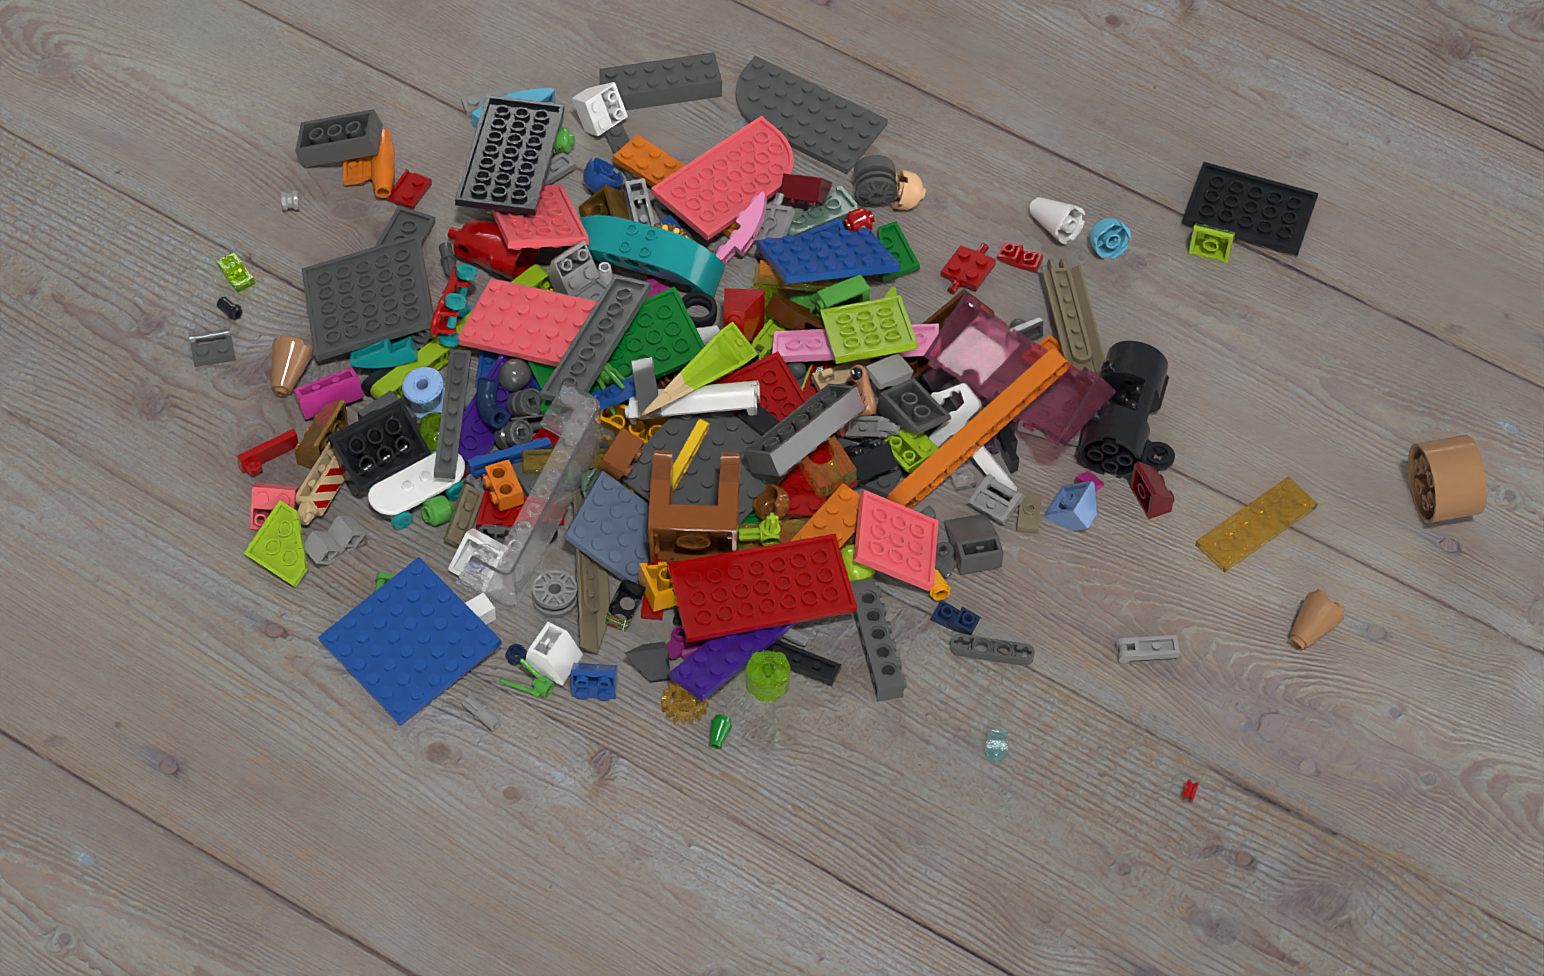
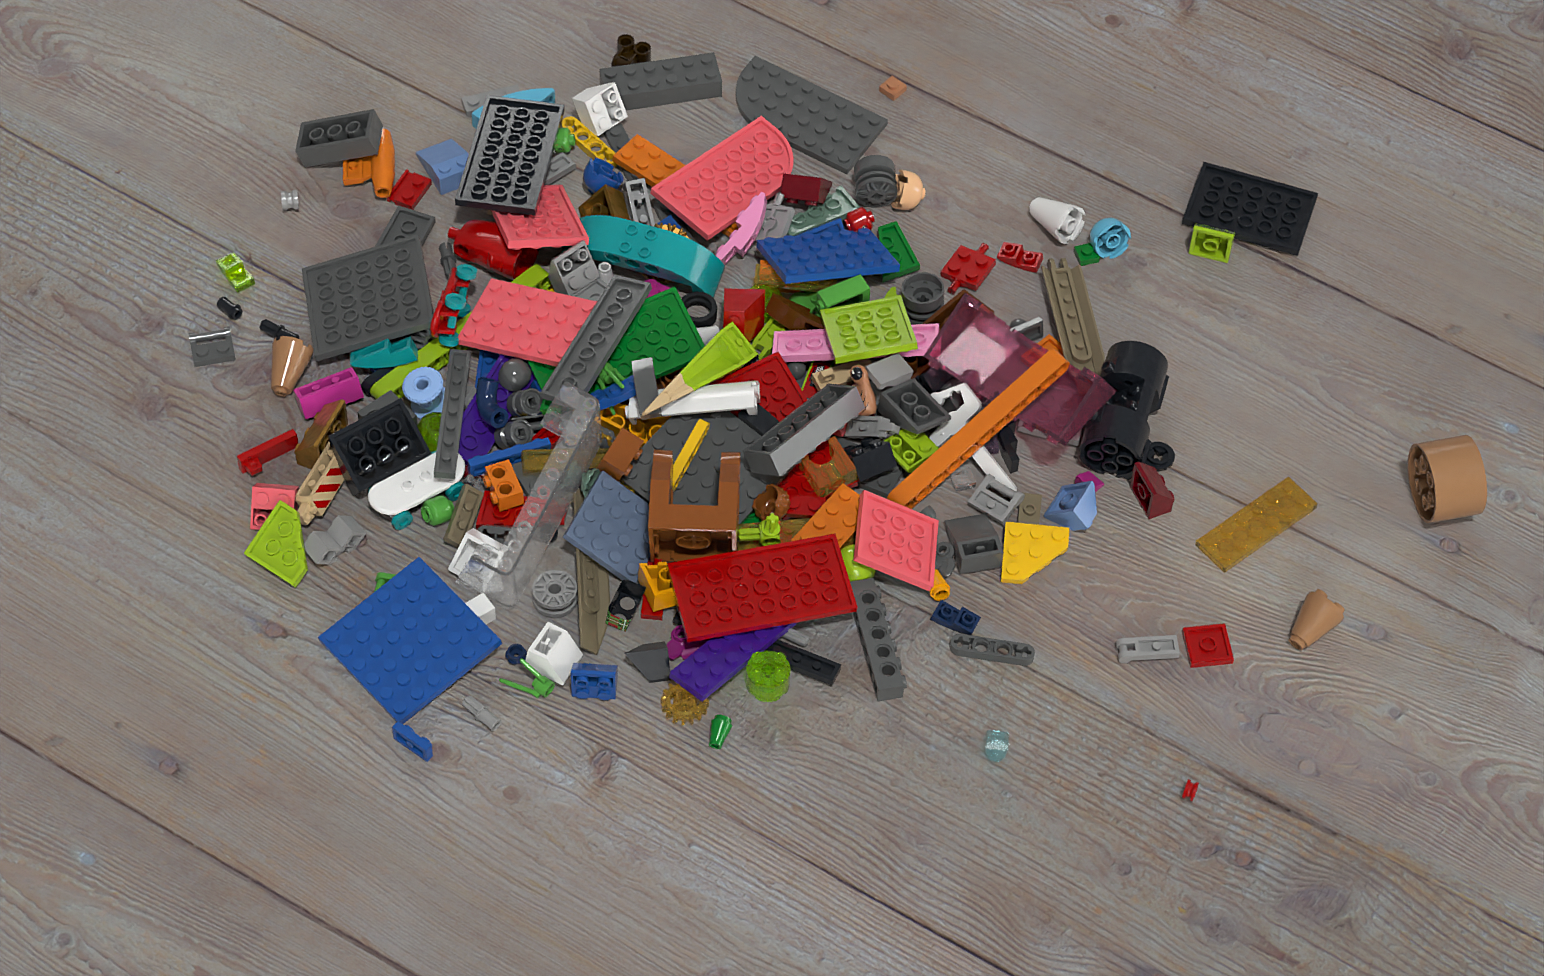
(276, 330): none -> black axle
(407, 737): none -> blue plate
(444, 164): none -> medium blue slope
(591, 141): none -> yellow beam
(629, 52): none -> dark brown piece
(892, 88): none -> nougat plate
(922, 296): none -> dark grey wheel
(1030, 549): none -> yellow plate
(1085, 254): none -> green plate
(1207, 645): none -> red tile

